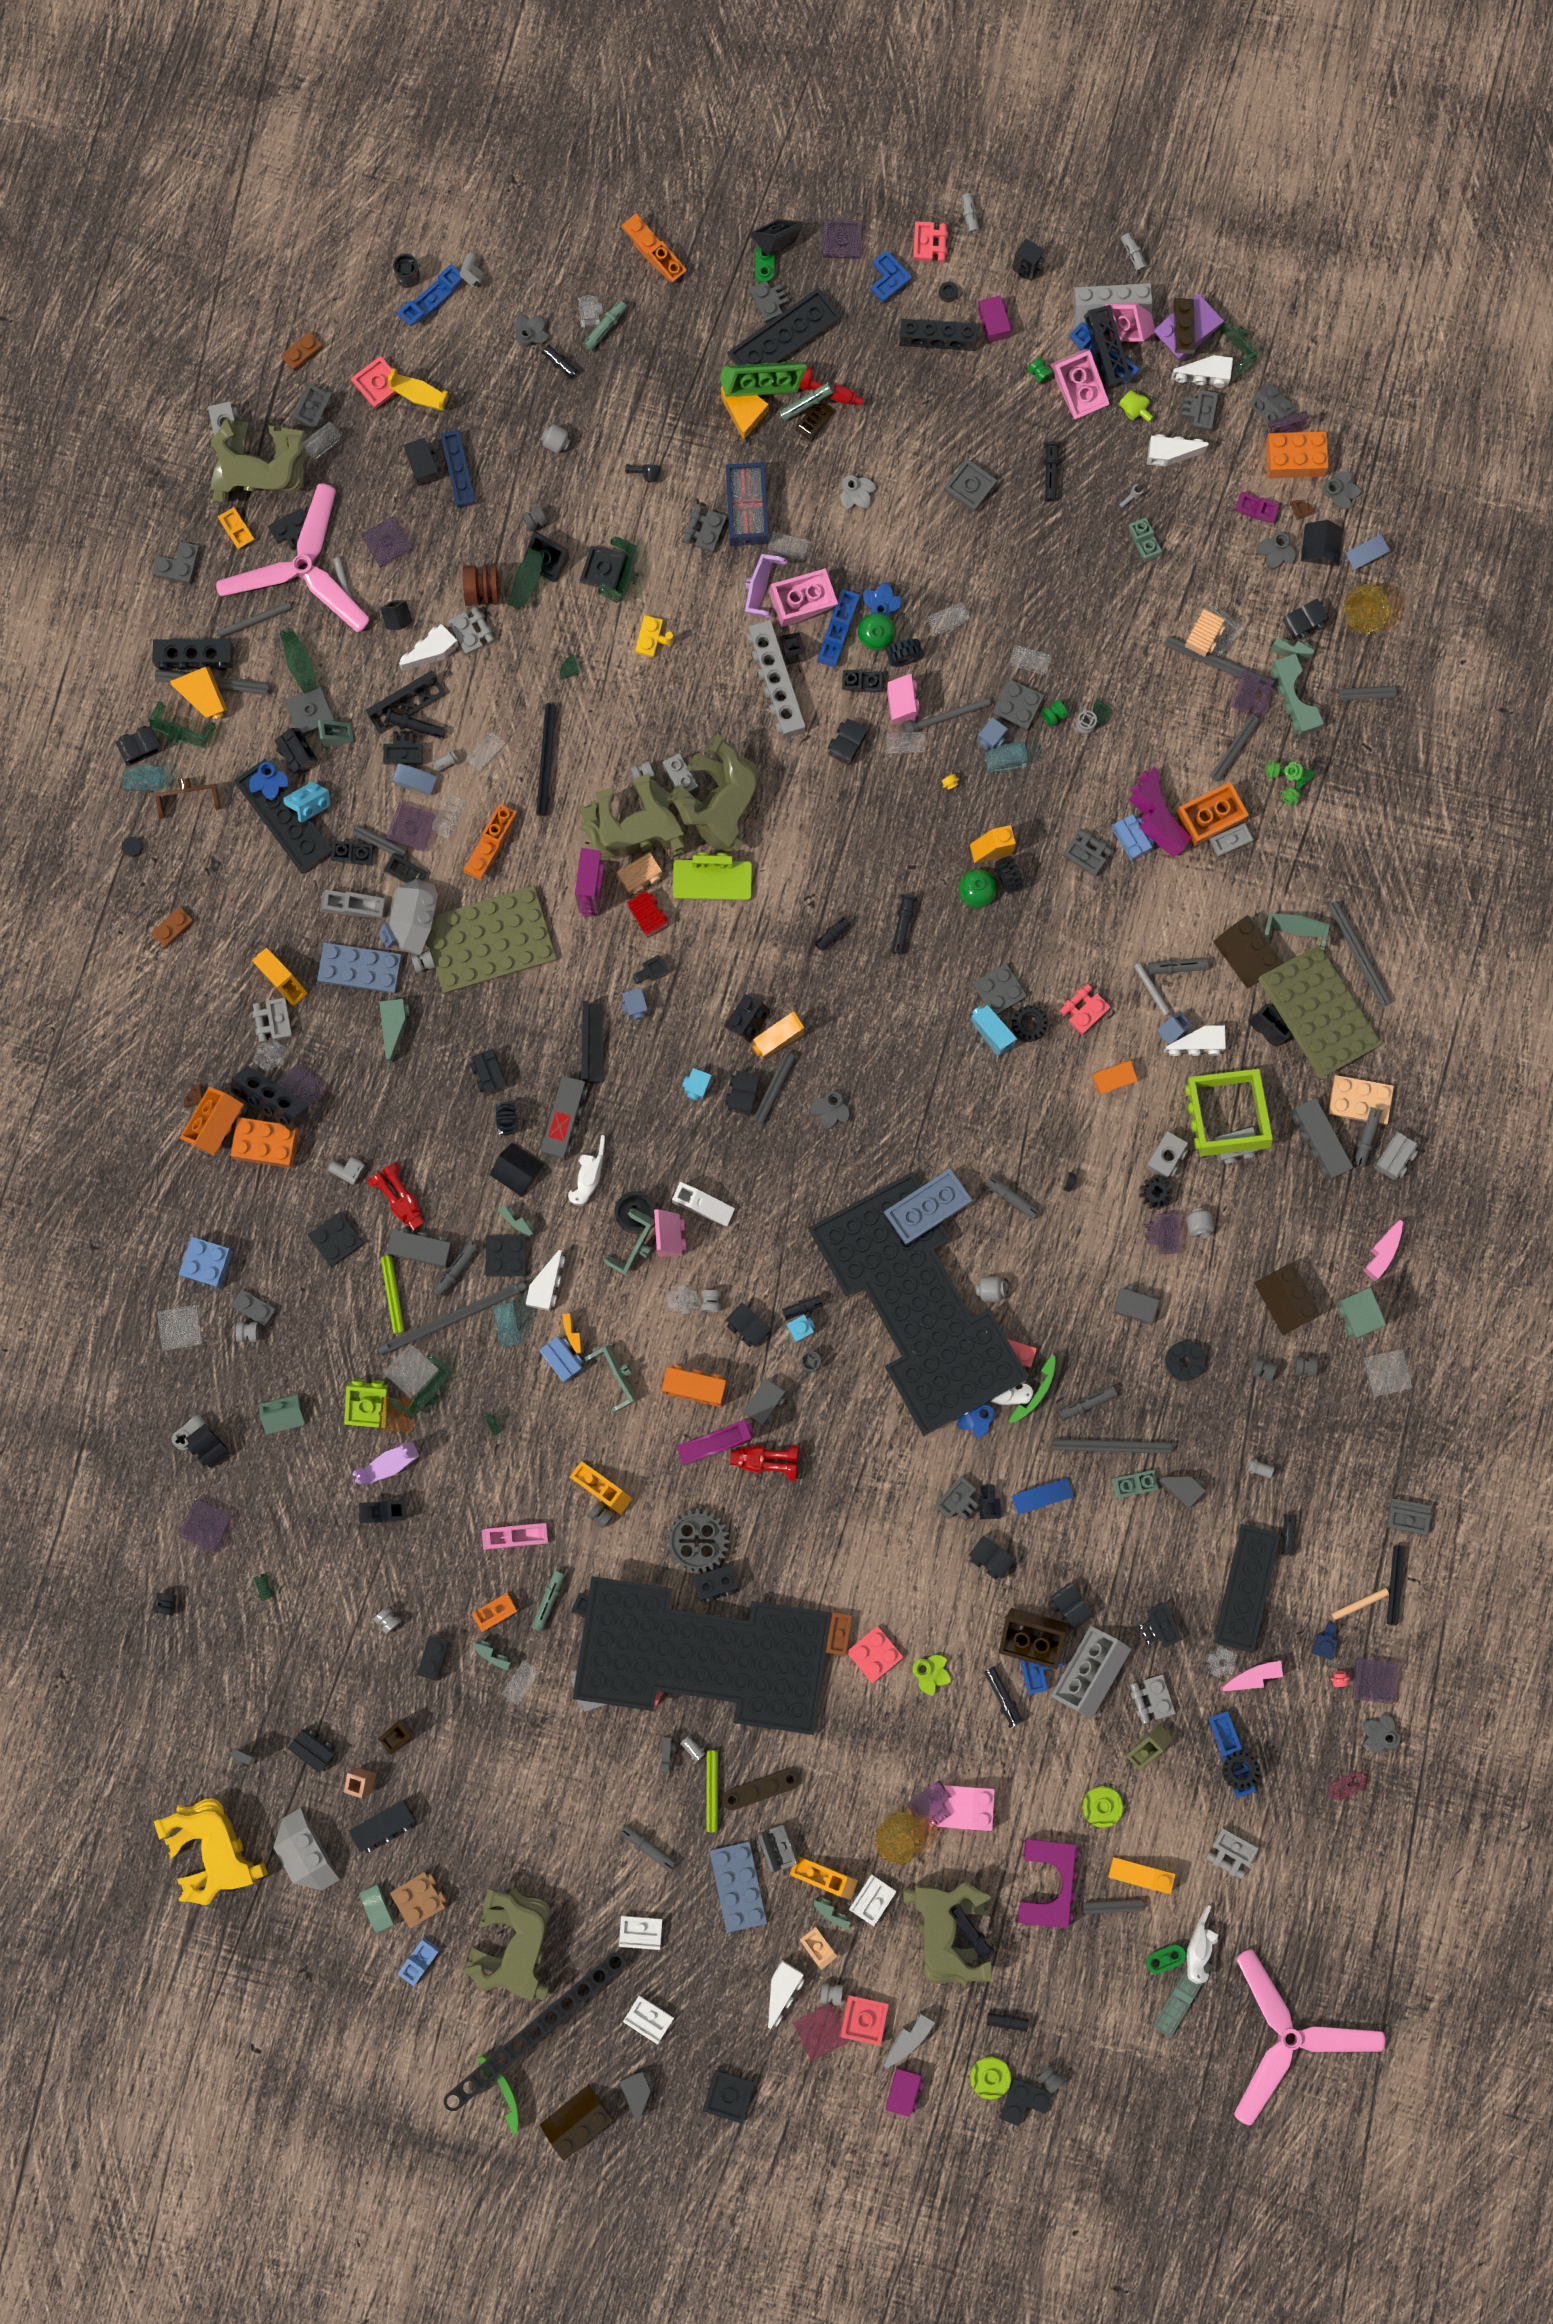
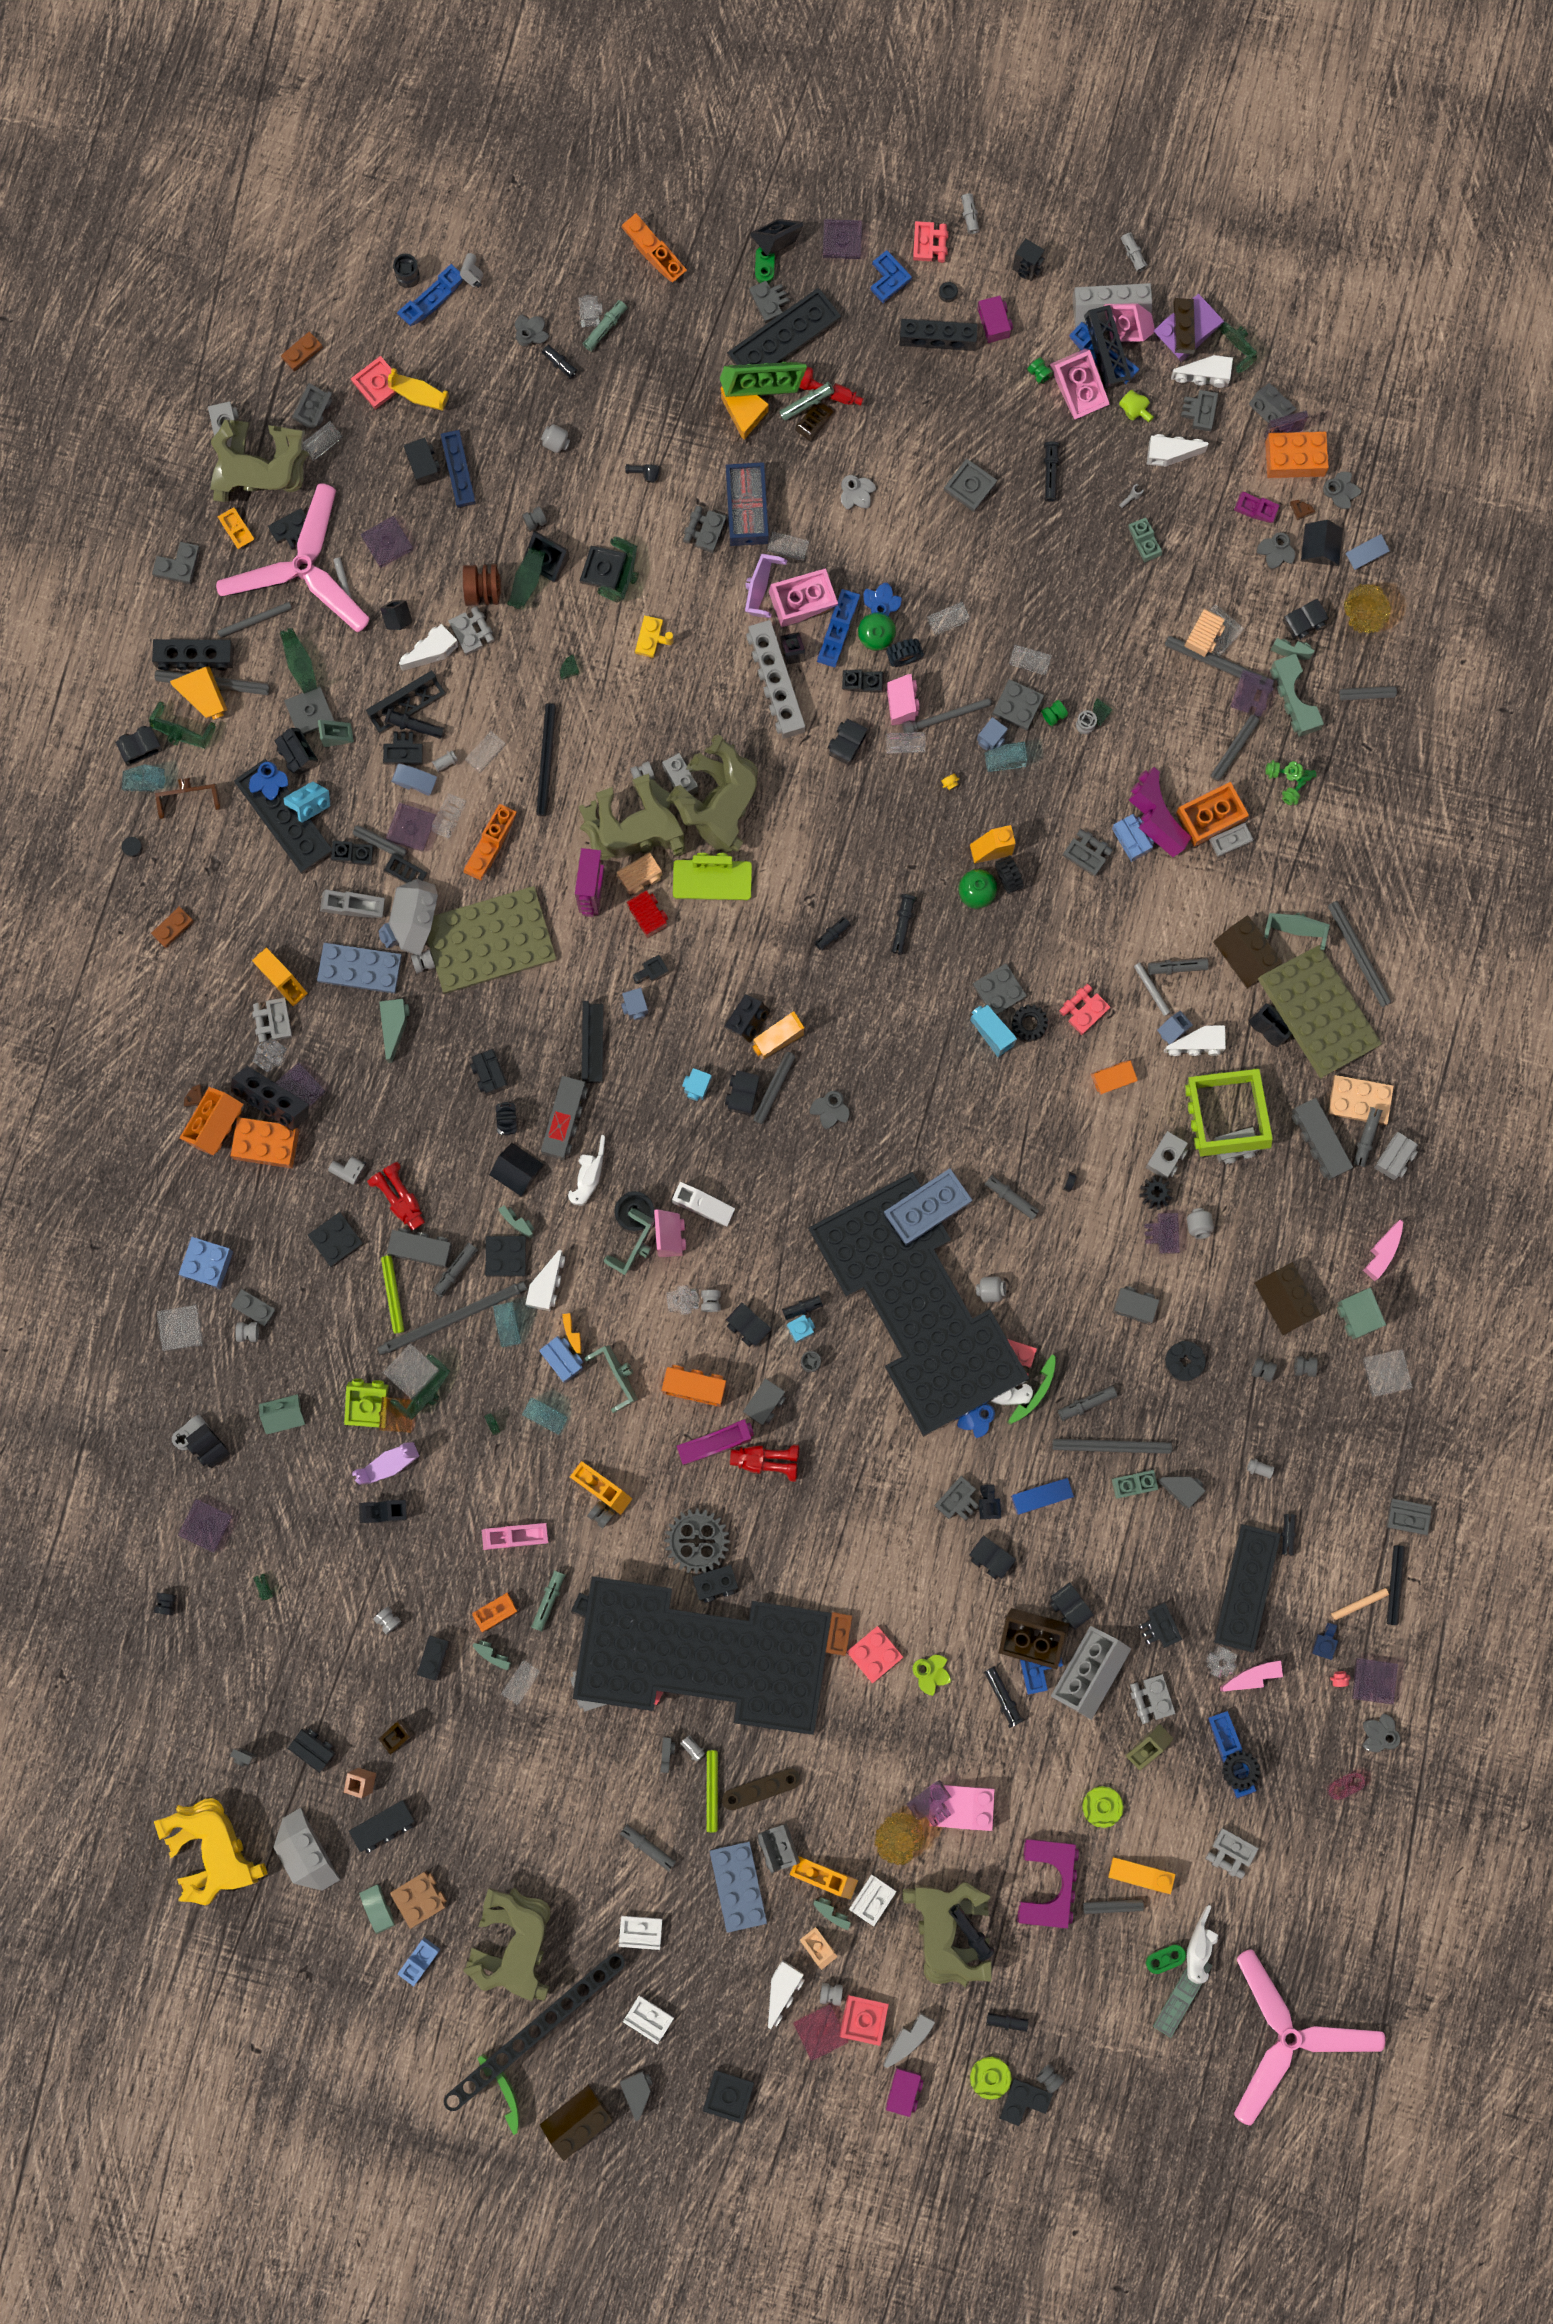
(544, 1416): none -> clear light blue slope

